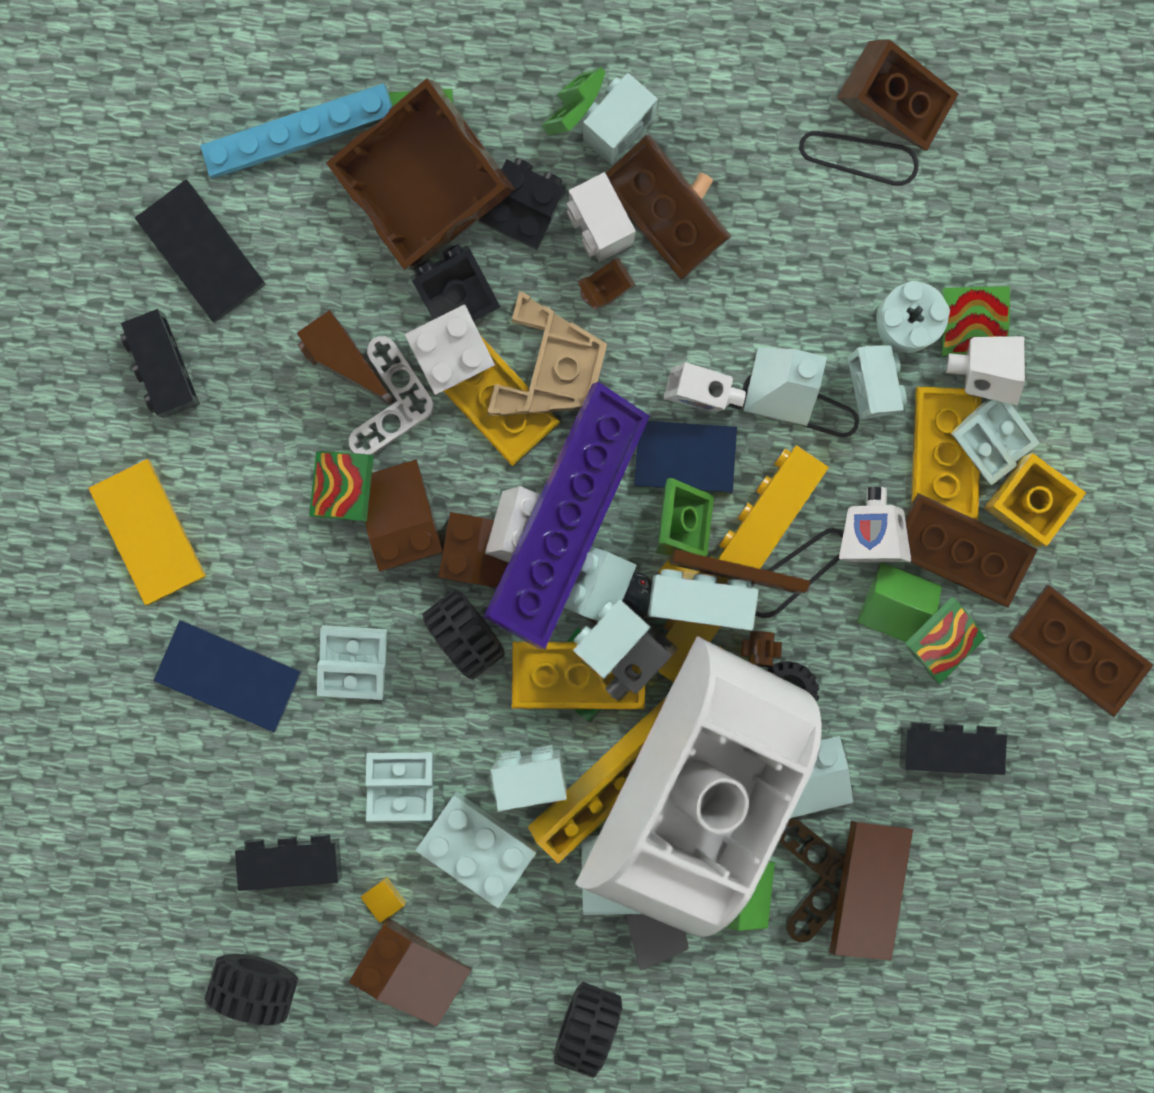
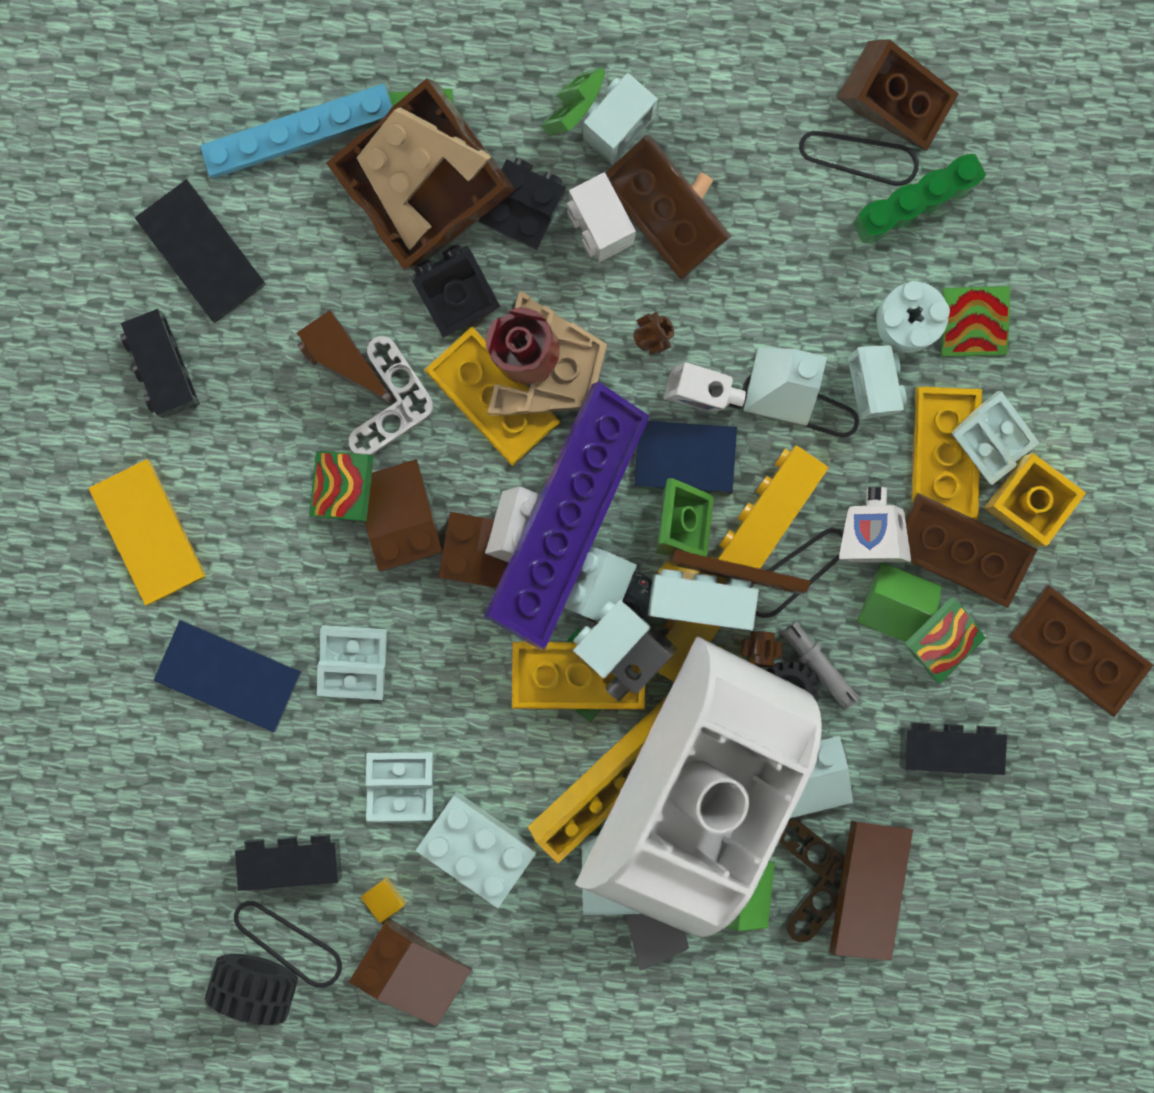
(277, 956): none -> black piece
(403, 158): none -> tan wing
(449, 349): white piece -> none
(463, 634): black tyre -> none
(529, 778): light aqua brick -> none
(538, 344): none -> dark red brick
(588, 1030): black tyre -> none
(606, 284): reddish brown bracket -> none
(653, 333): none -> reddish brown gear
(811, 655): none -> light grey pin
(924, 197): none -> green brick
(992, 368): white torso -> none

